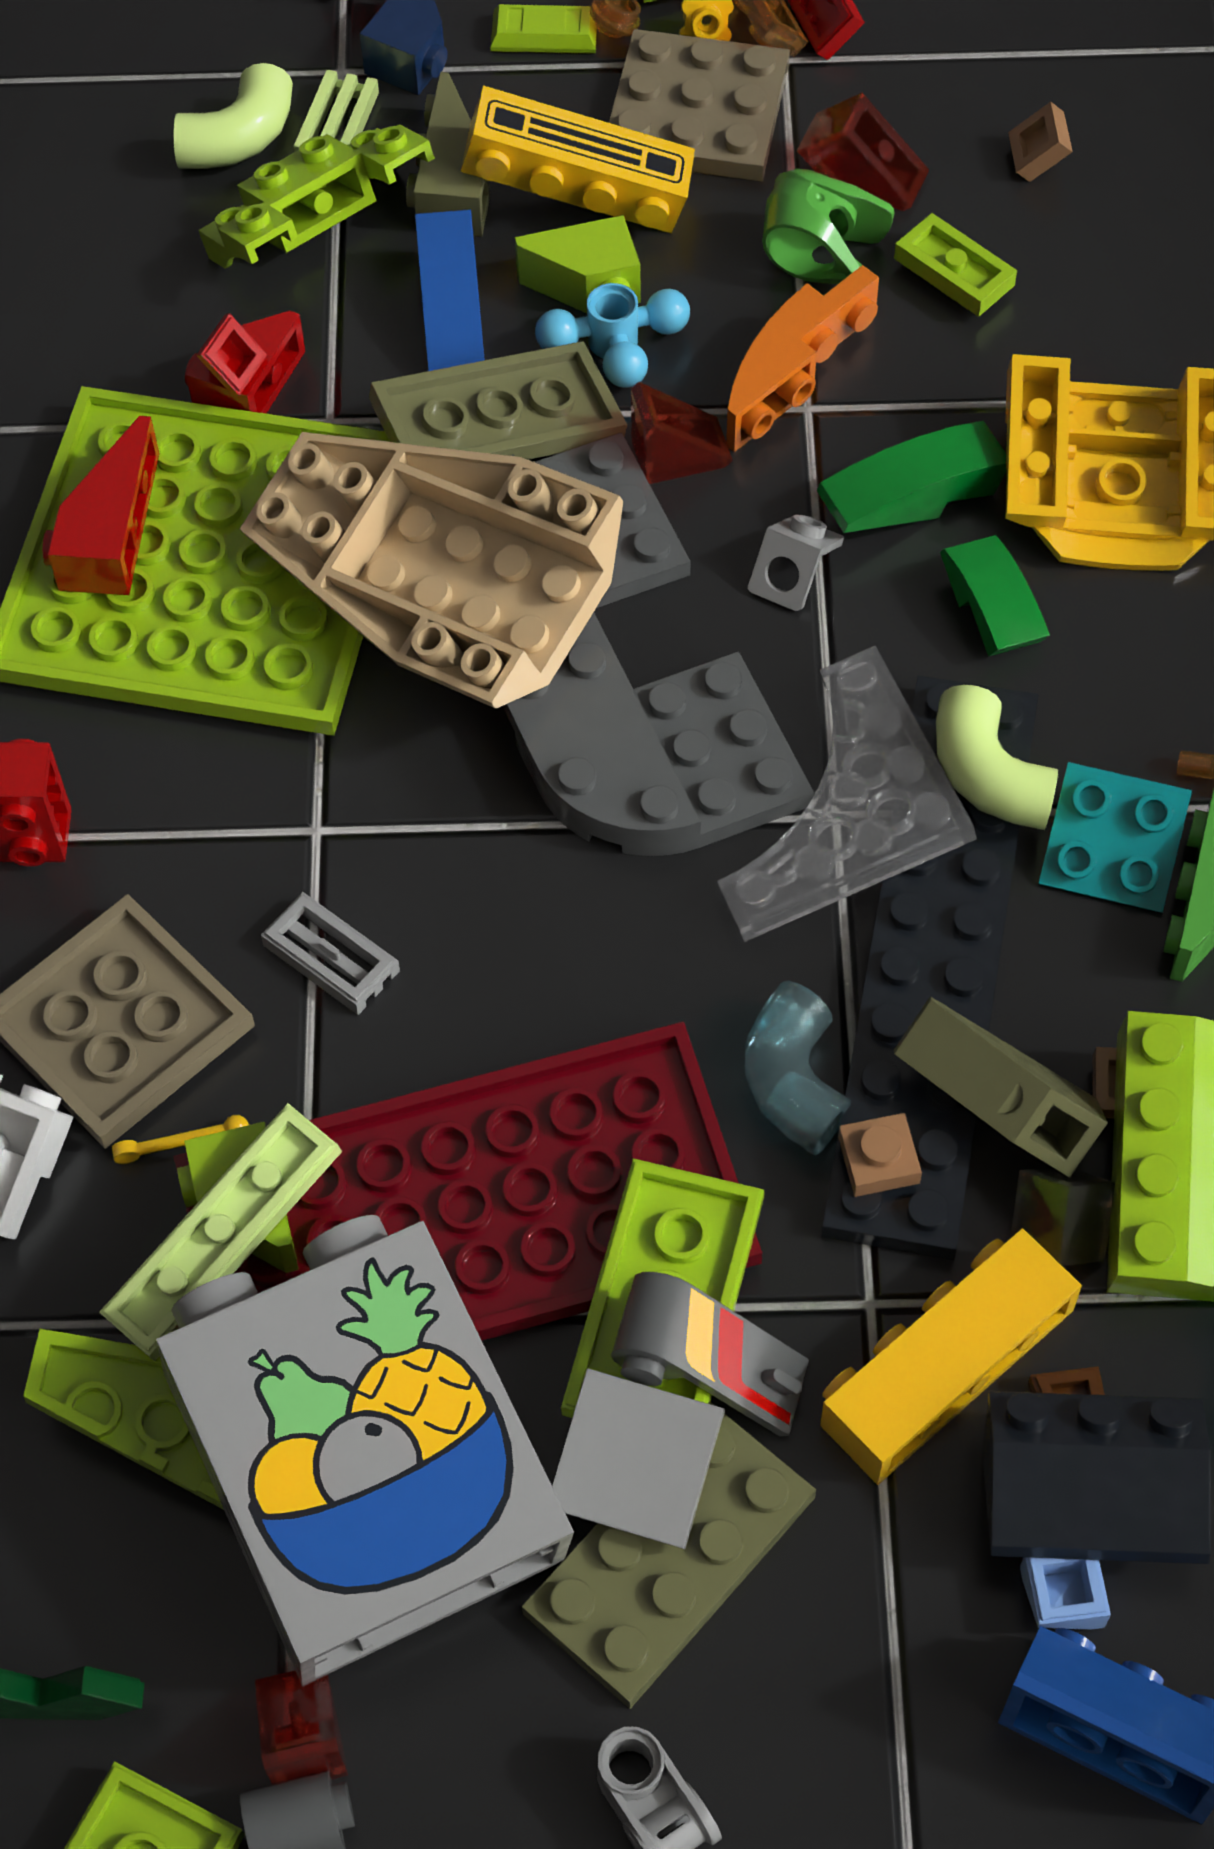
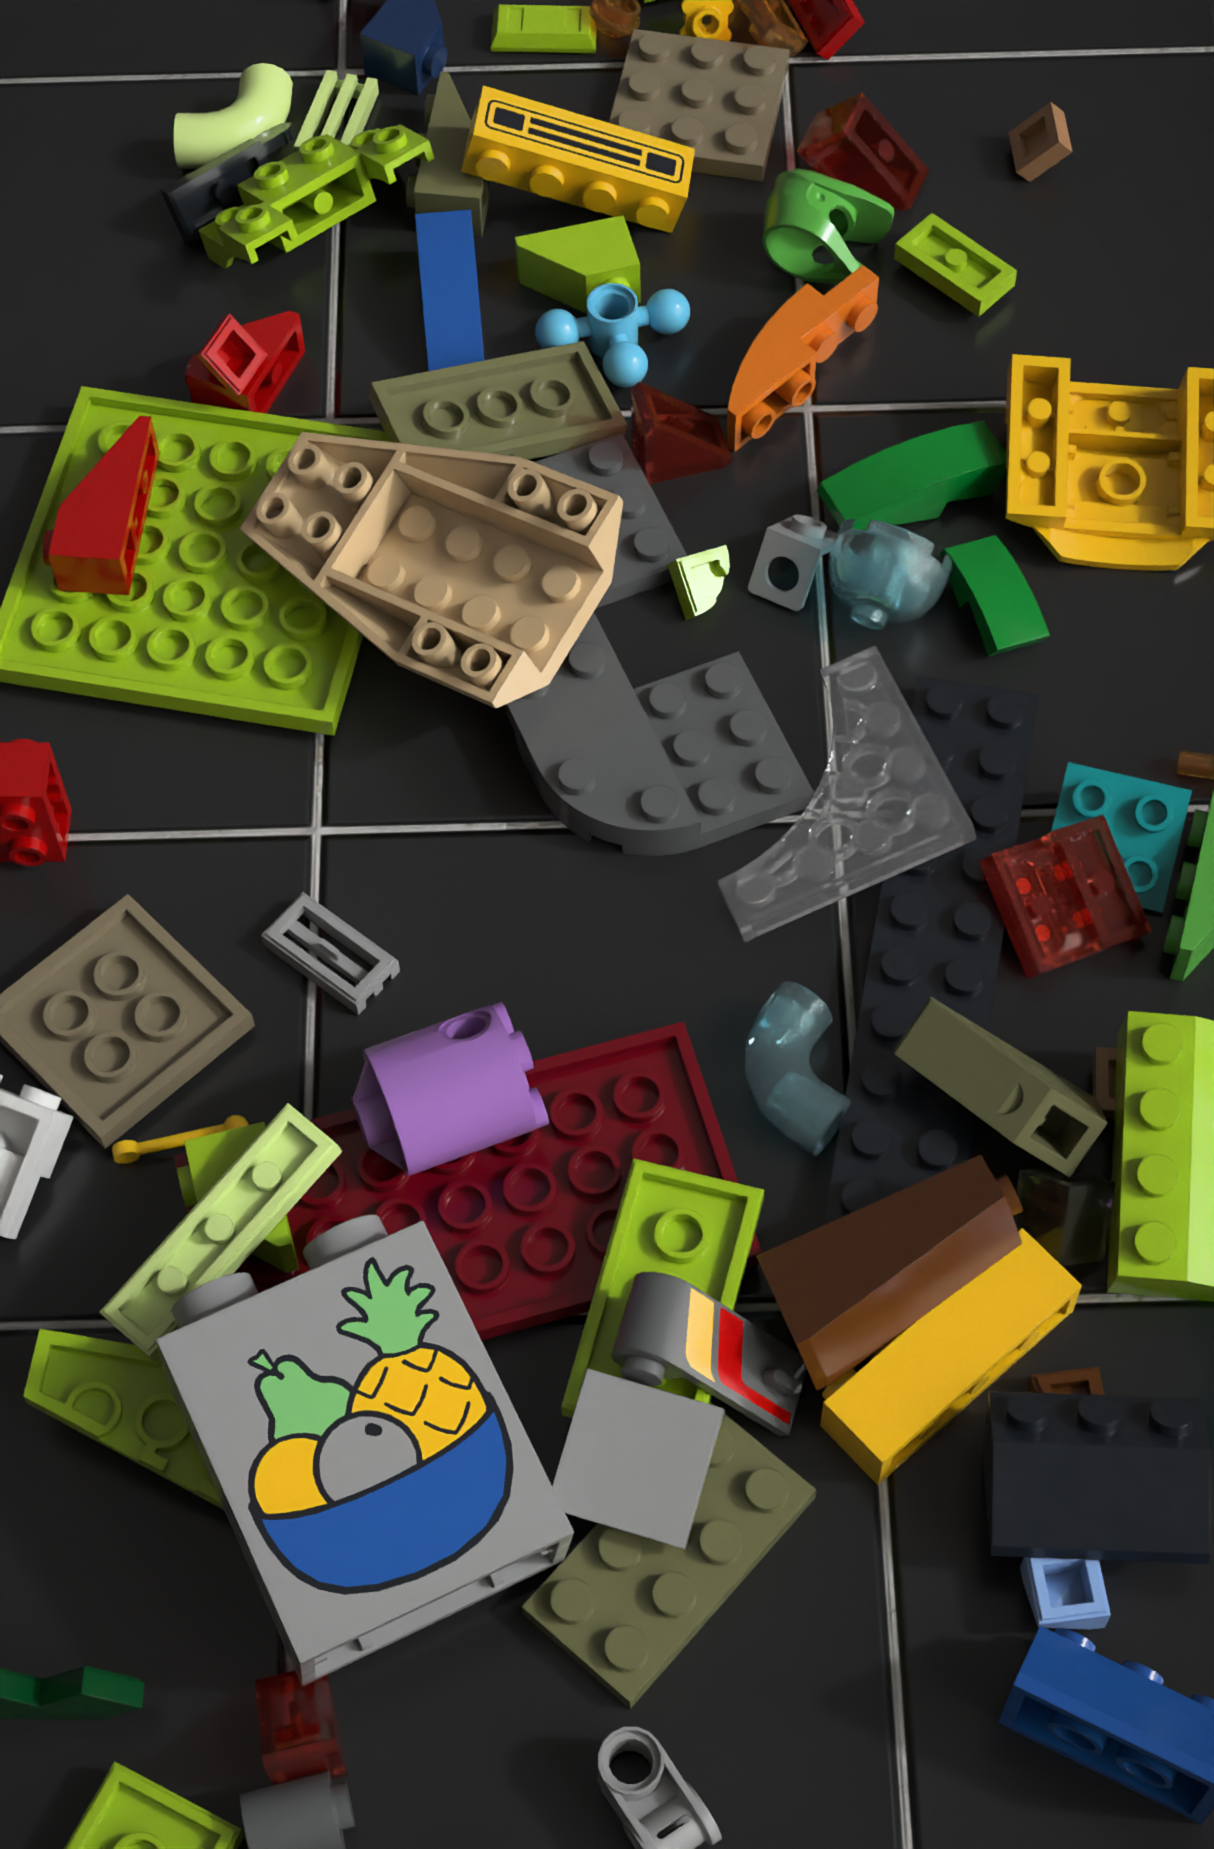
(213, 187): none -> black hinge
(447, 1090): none -> medium lavender cylinder
(699, 579): none -> tile
(879, 1154): medium nougat plate -> none
(885, 573): none -> clear light blue cylinder
(889, 1264): none -> reddish brown slope
(981, 768): yellowish green cylinder -> none
(1065, 896): none -> clear red slope

